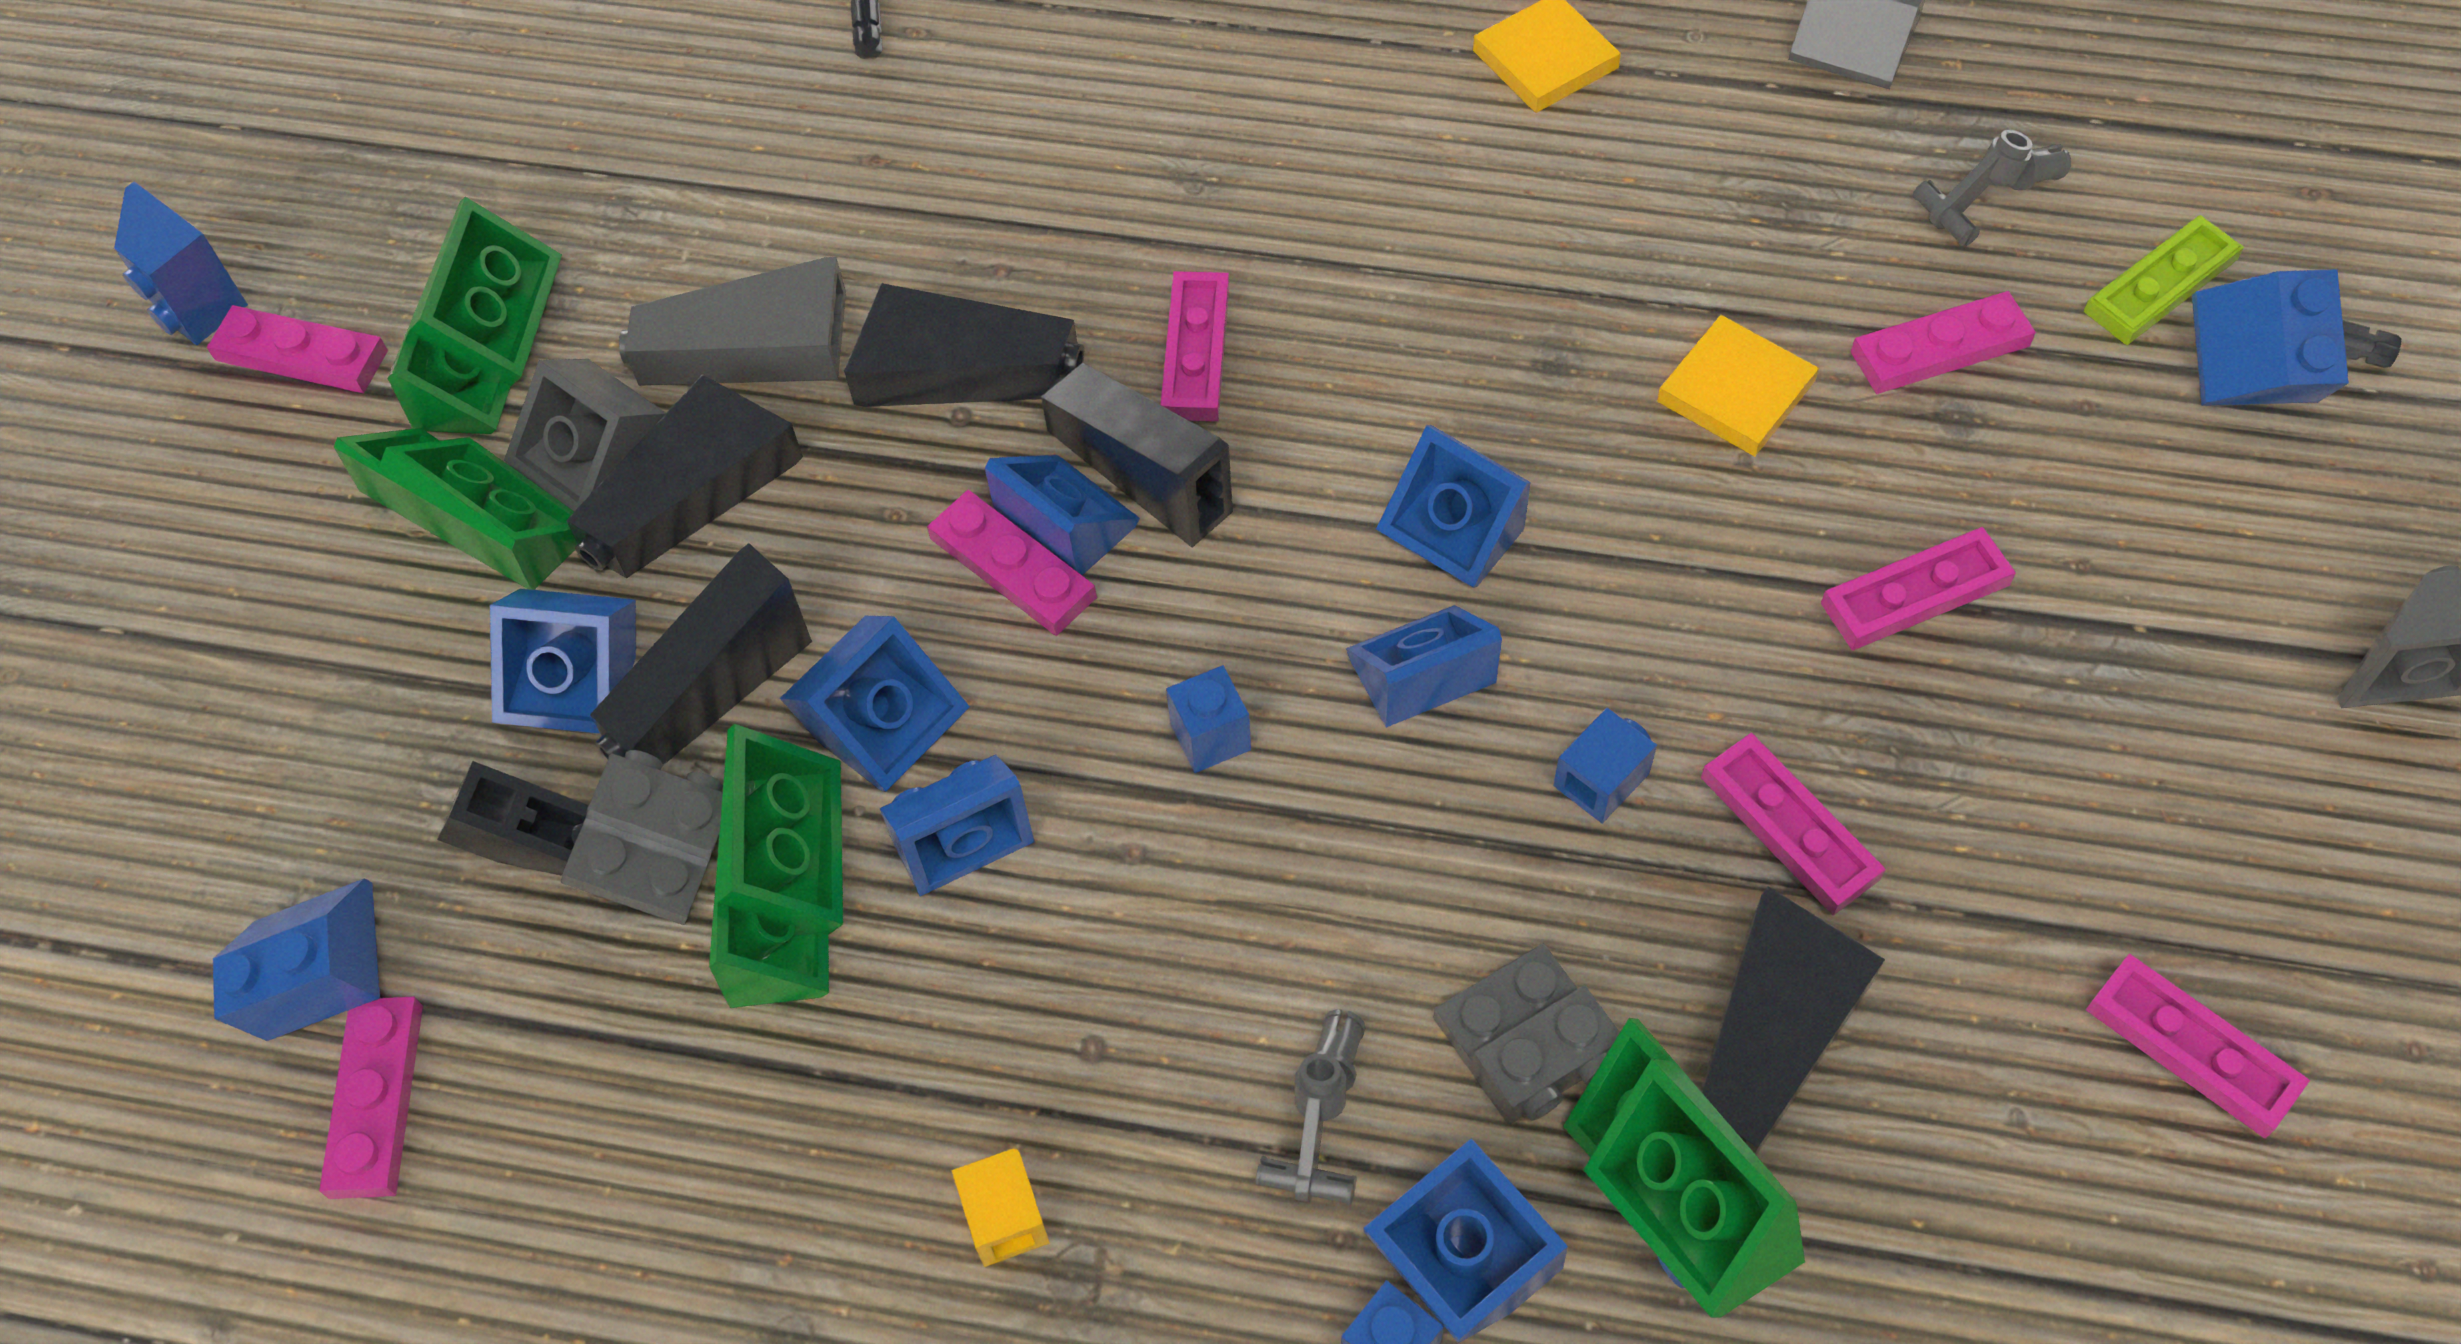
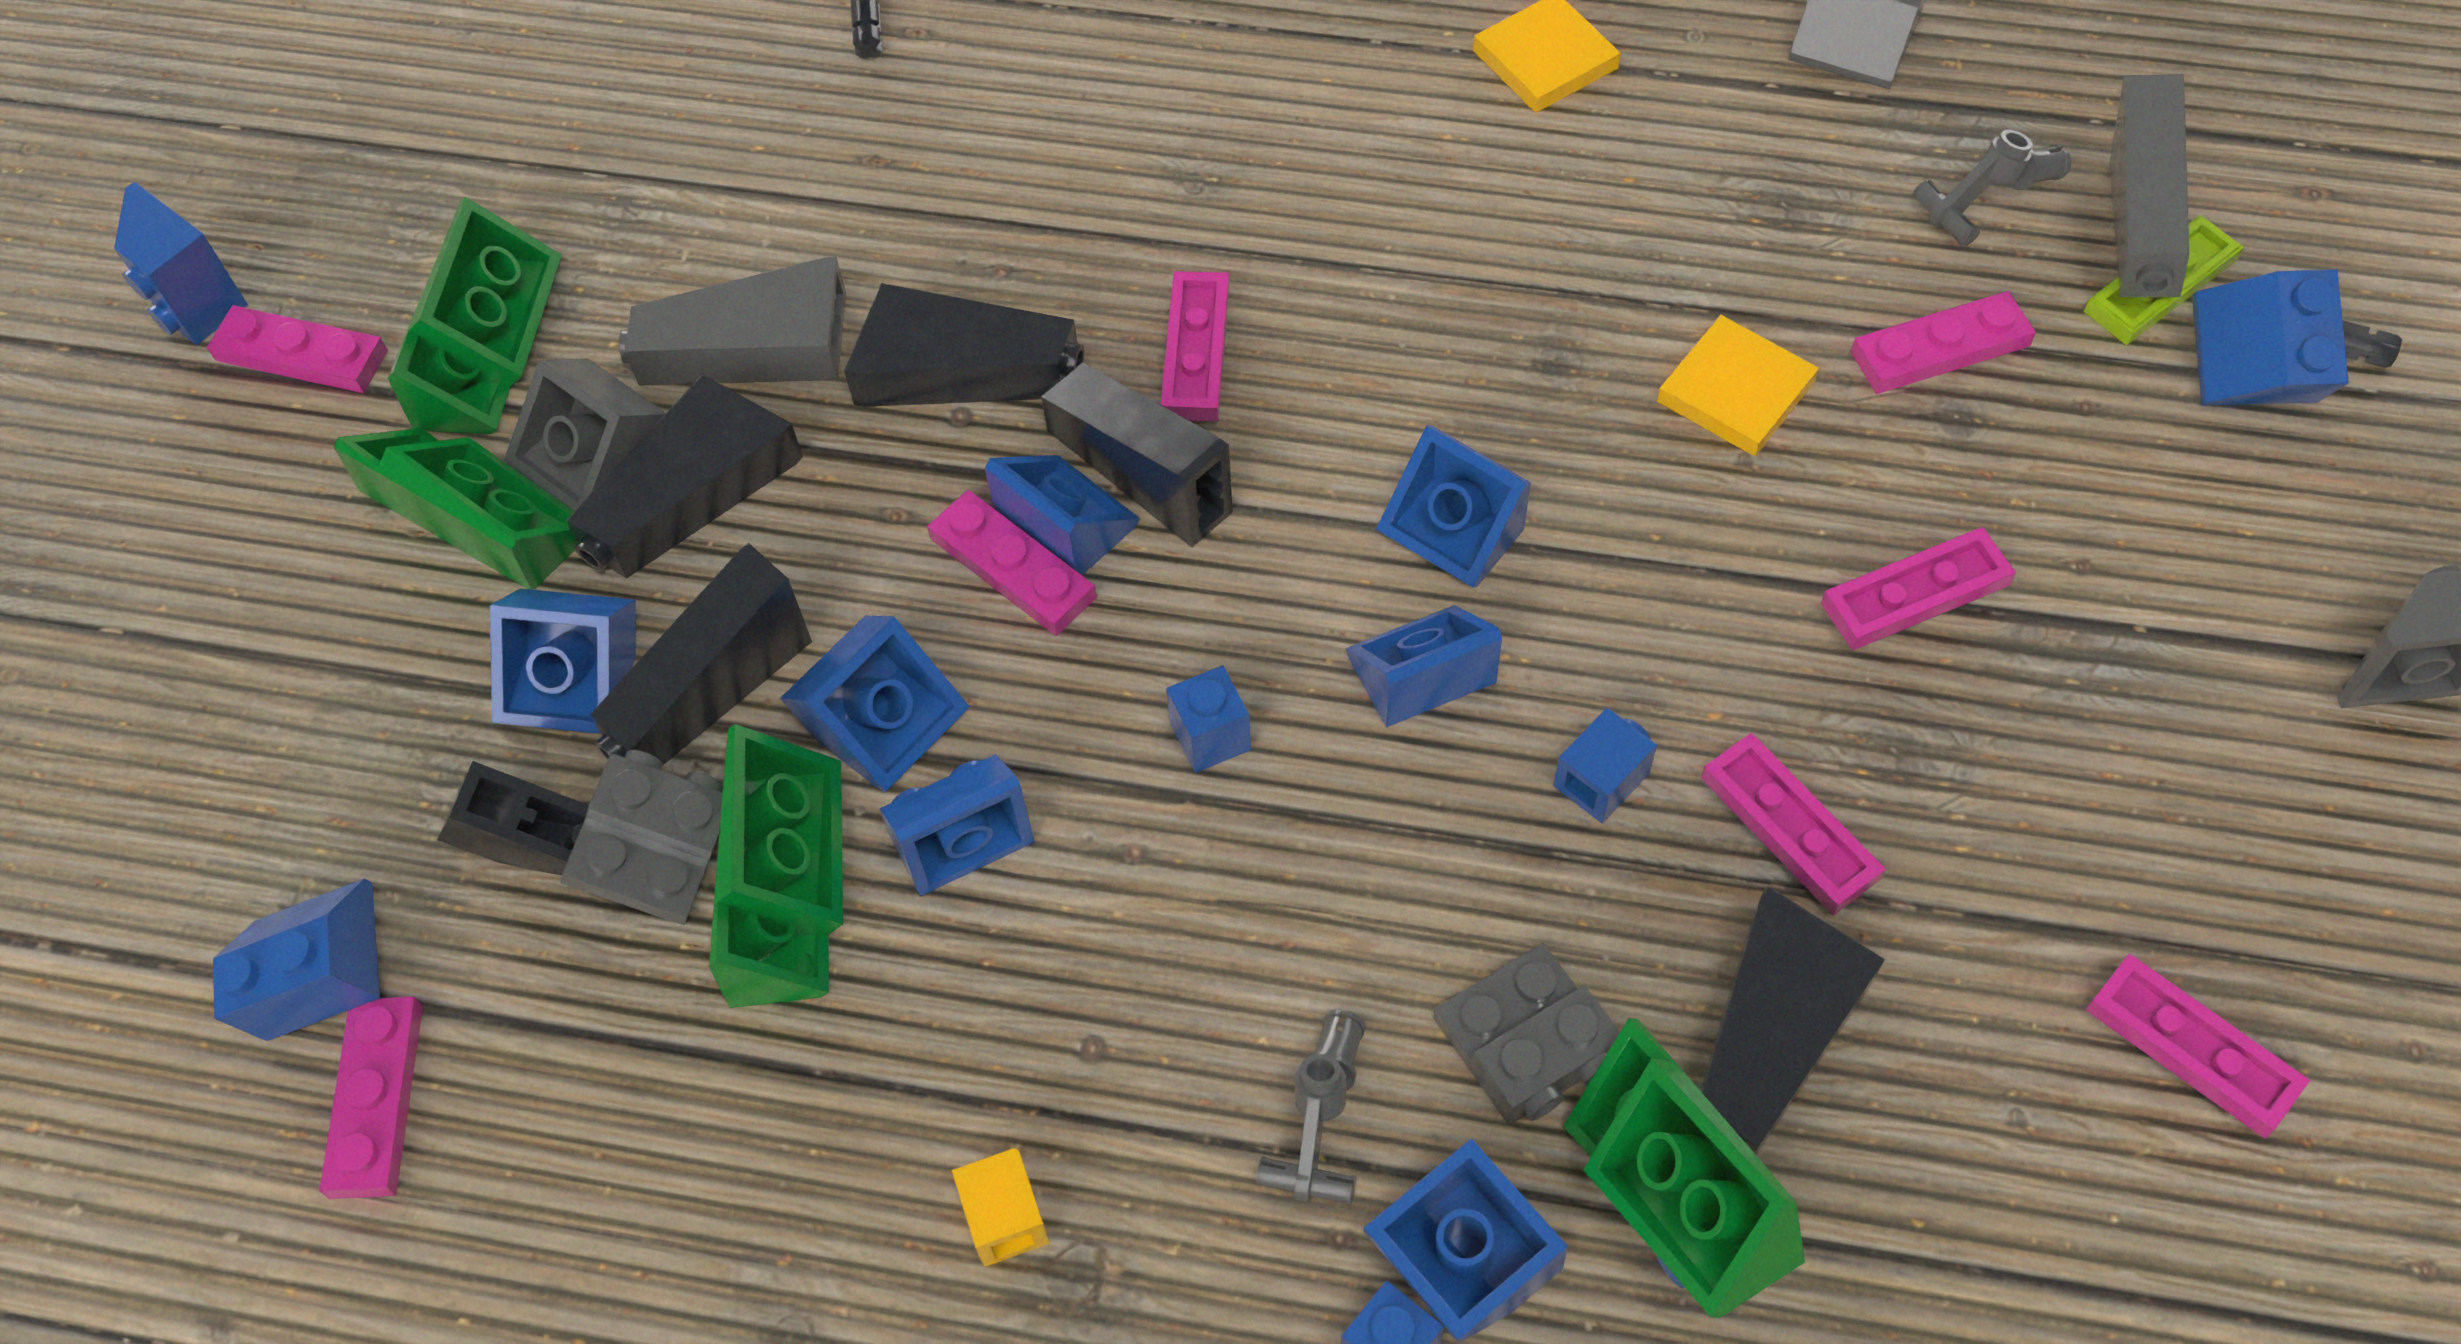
(2150, 186): none -> dark grey slope

